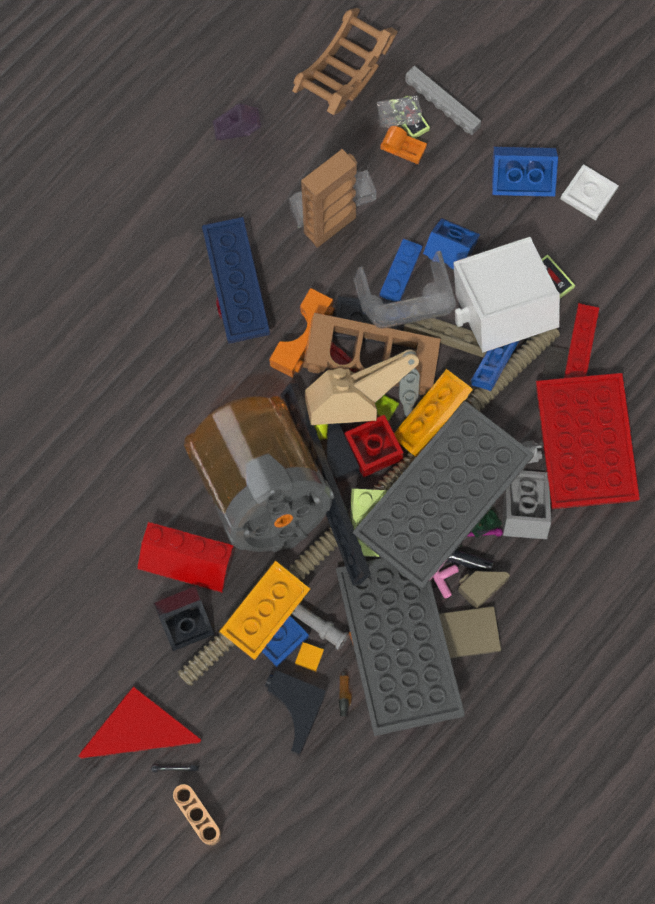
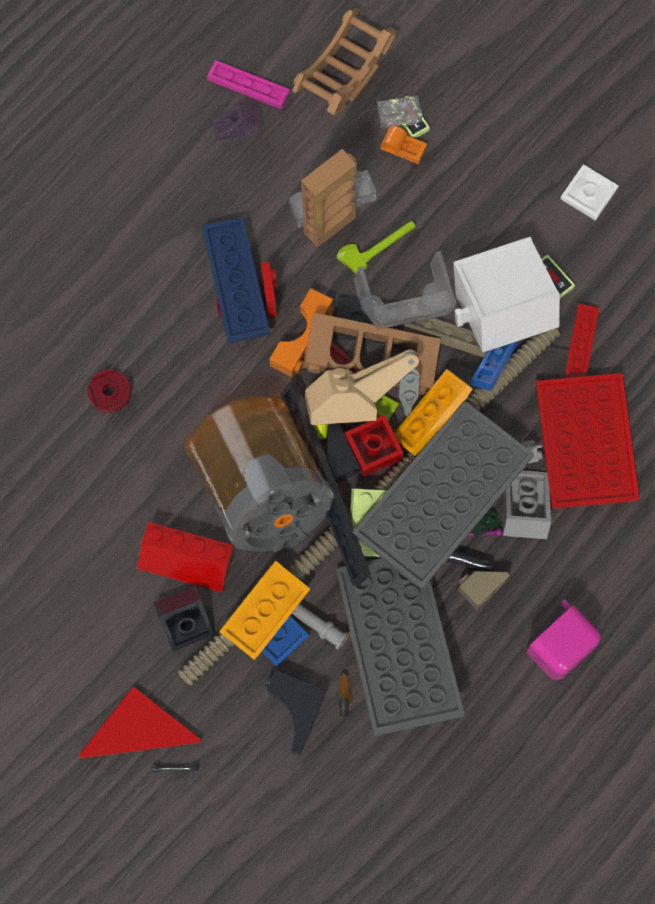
(119, 397): none -> dark red plate
(187, 809): light nougat beam -> none
(248, 84): none -> dark pink tile
(270, 285): none -> red plate
(309, 656): light orange tile -> none
(353, 259): none -> lime piece
(401, 271): blue plate -> none
(441, 575): bright pink piece -> none
(442, 100): light grey piece -> none
(452, 241): blue slope -> none
(470, 632): dark tan tile -> none
(524, 171): blue slope -> none
(564, 643): none -> dark pink piece

